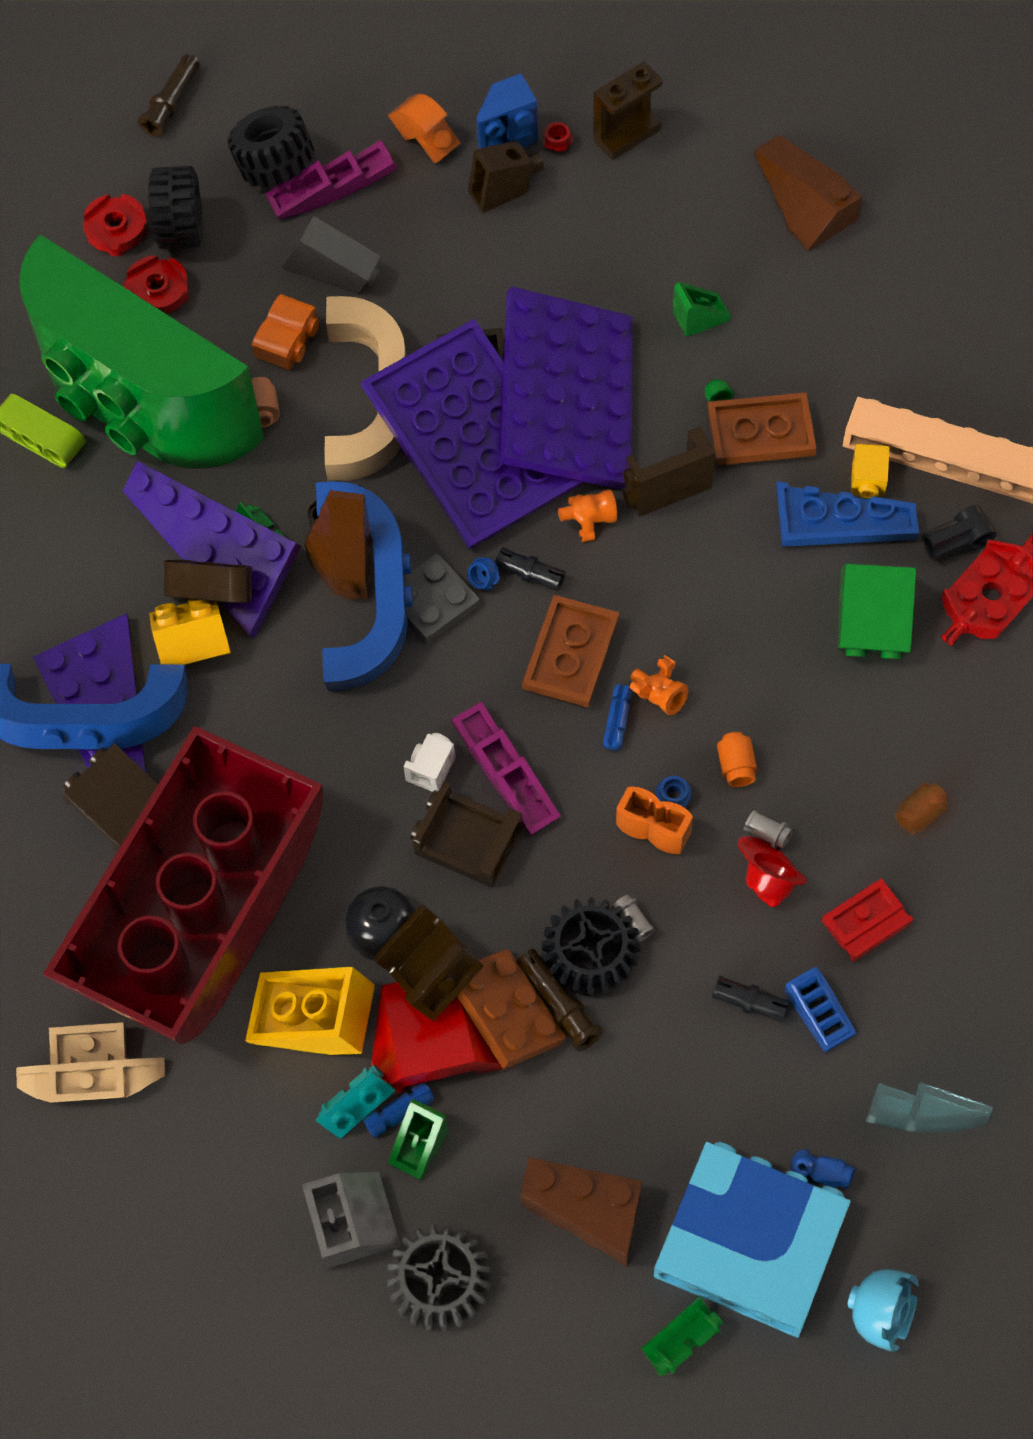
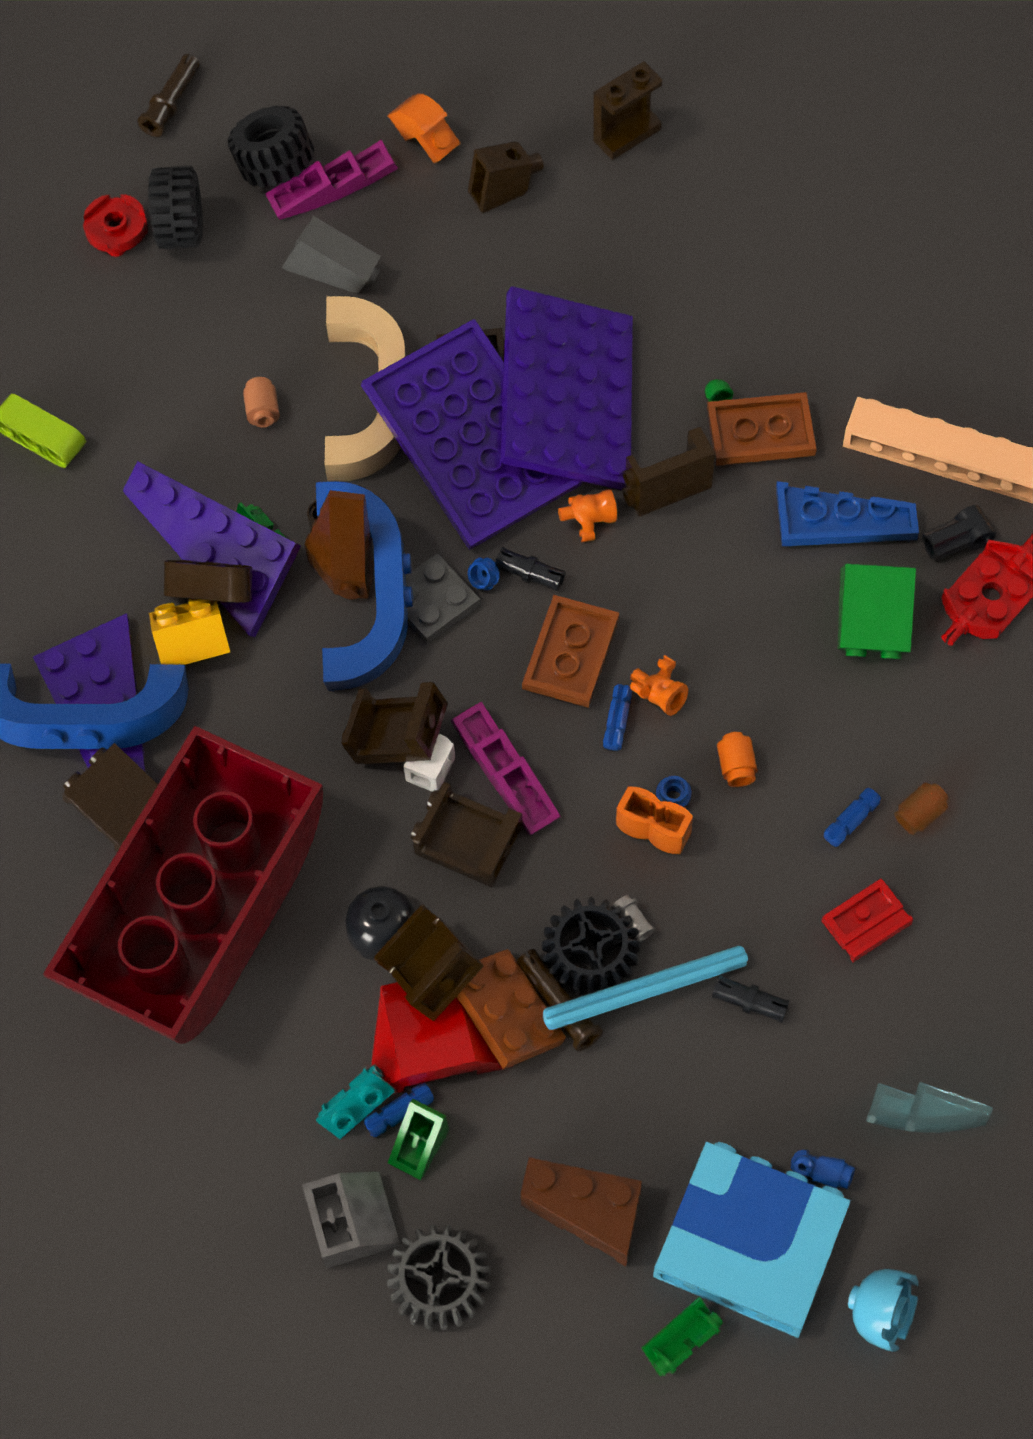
(89, 1065): tan plate -> none
(136, 366): green brick -> none
(151, 269): red plate -> none
(285, 332): orange brick -> none
(312, 1010): yellow slope -> none
(394, 727): none -> dark brown panel
(508, 114): blue slope -> none
(557, 131): red plate -> none
(644, 987): none -> medium azure axle
(698, 308): green slope -> none
(768, 829): light grey pin -> none
(769, 871): red piece -> none
(810, 194): reddish brown wedge -> none
(823, 990): blue slope -> none
(852, 817): none -> blue axle
(869, 471): yellow brick -> none

